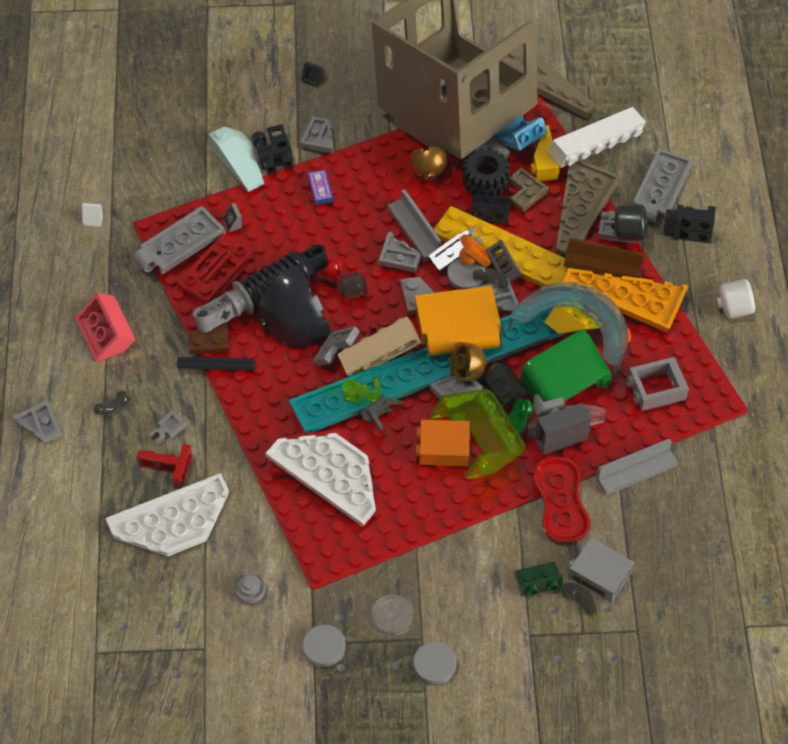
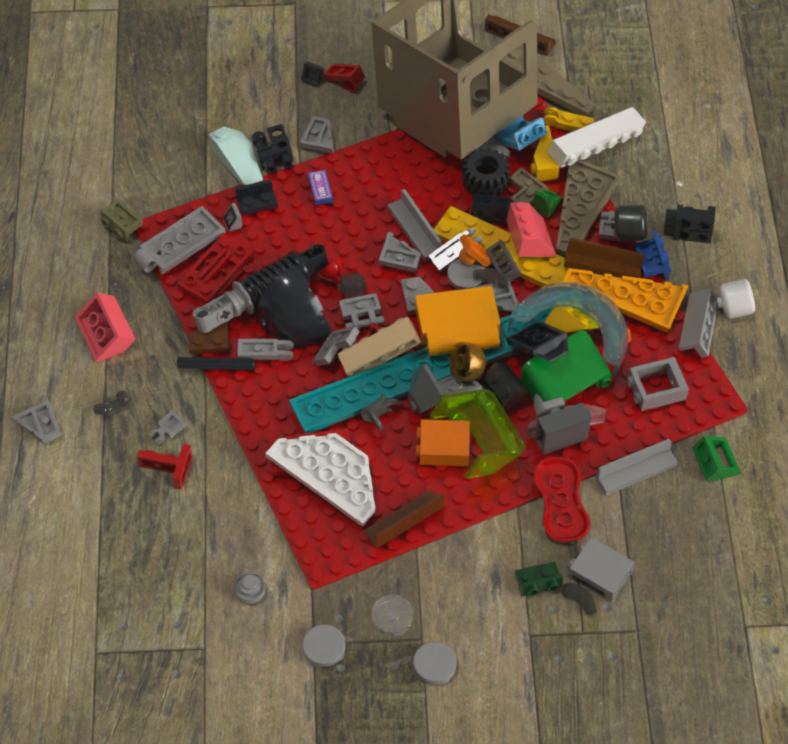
(92, 214): white slope -> none
(120, 220): none -> olive bracket
(174, 519): white plate -> none
(256, 197): none -> black bracket
(265, 349): none -> light grey hinge
(349, 75): none -> red plate
(353, 390): clear neon green leg -> none
(361, 306): none -> light grey plate
(404, 518): none -> reddish brown panel
(423, 390): none -> dark grey slope
(428, 163): pearl gold cylinder -> none
(502, 28): none -> reddish brown panel
(521, 412): green plate -> none
(529, 231): none -> coral slope
(540, 341): none -> black slope
(546, 202): none -> green slope
(566, 120): none -> yellow hinge
(655, 256): none -> blue bracket
(662, 183): light grey hinge -> none
(699, 322): none -> light grey panel
(710, 461): none -> green tile

